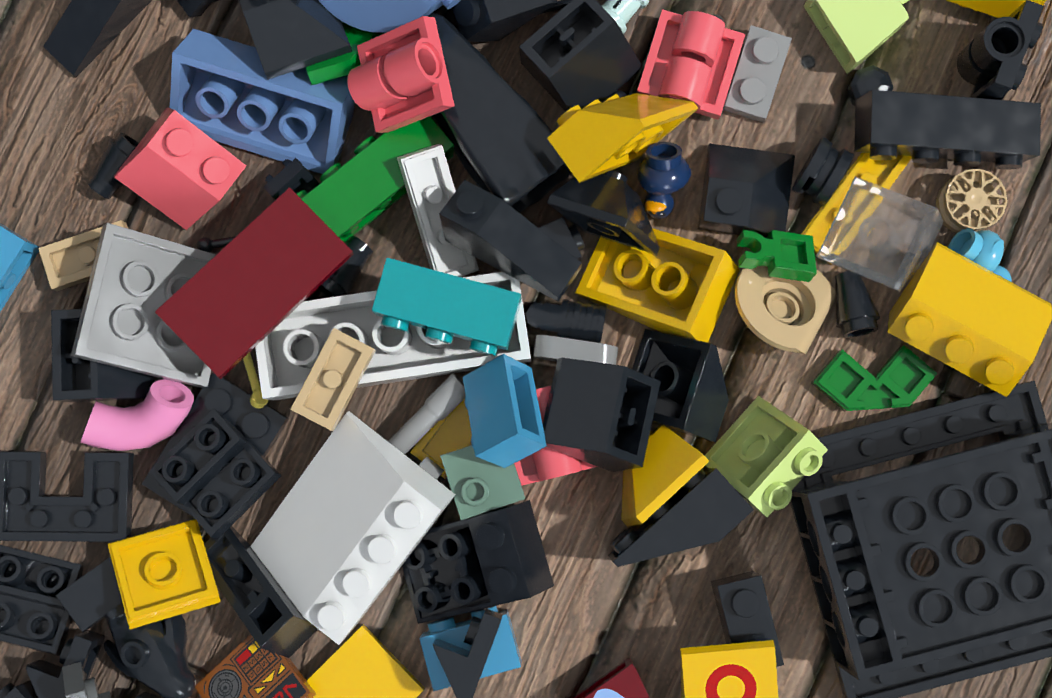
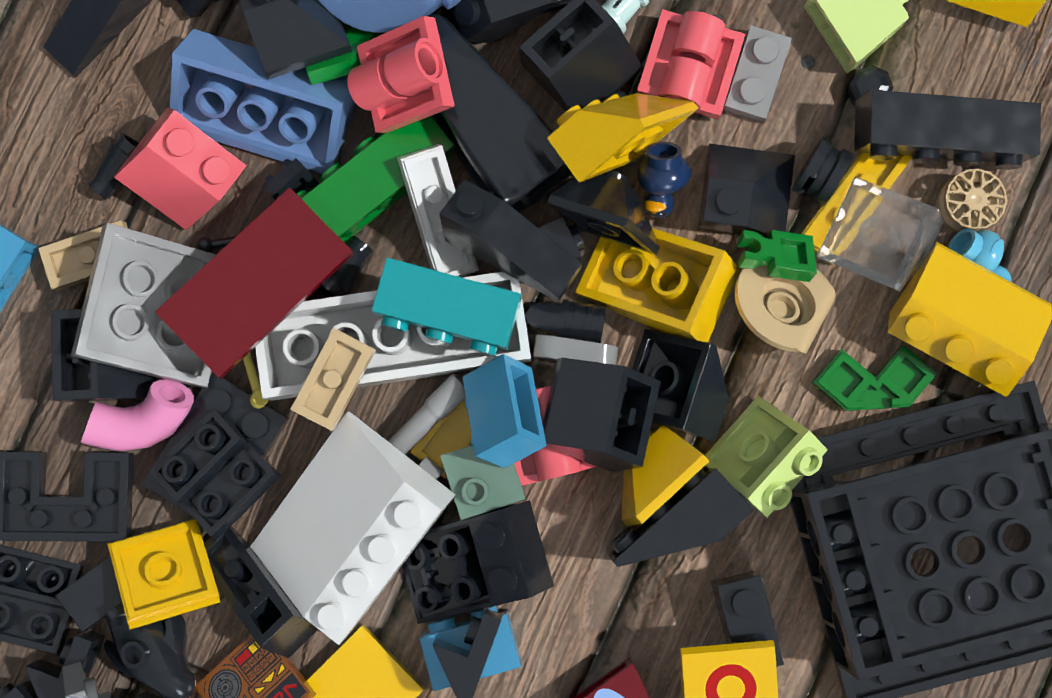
(854, 306): black cone -> none
(996, 54): black plate -> none

